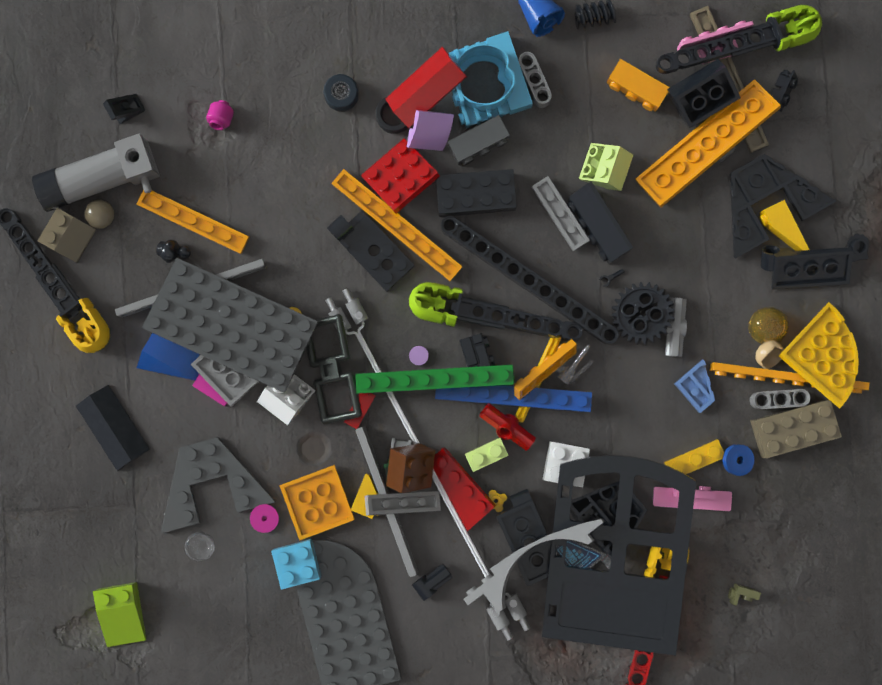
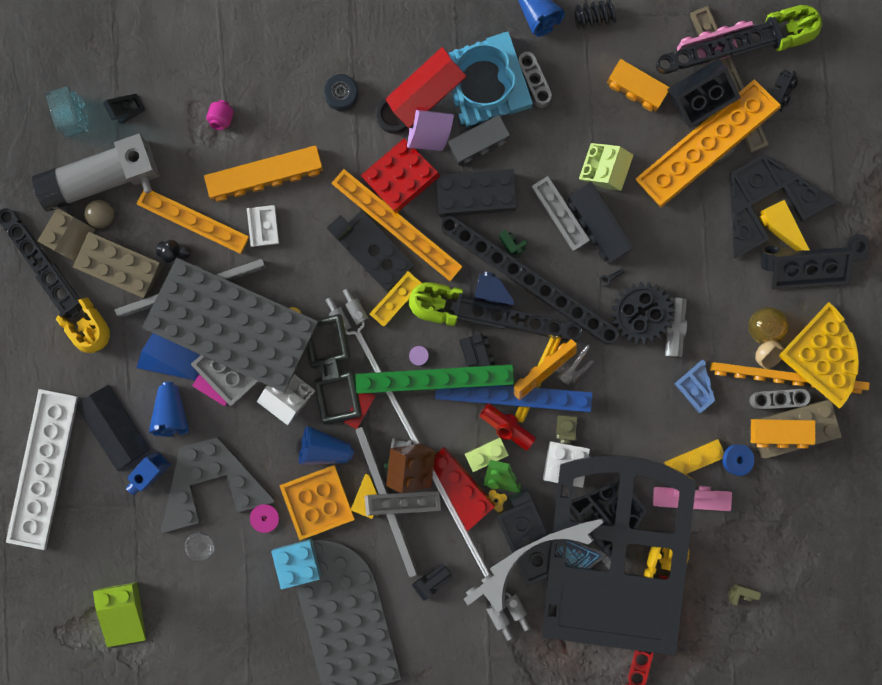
(42, 469): none -> white plate
(67, 112): none -> clear light blue brick
(118, 265): none -> dark tan brick
(147, 472): none -> blue torso
(168, 412): none -> blue cone
(263, 173): none -> light orange brick
(263, 226): none -> white plate
(323, 448): none -> blue cone
(395, 299): none -> yellow plate
(492, 290): none -> dark blue slope
(500, 476): none -> bright green wing
(509, 242): none -> dark green bracket
(566, 428): none -> olive bracket
(783, 433): none -> light orange brick

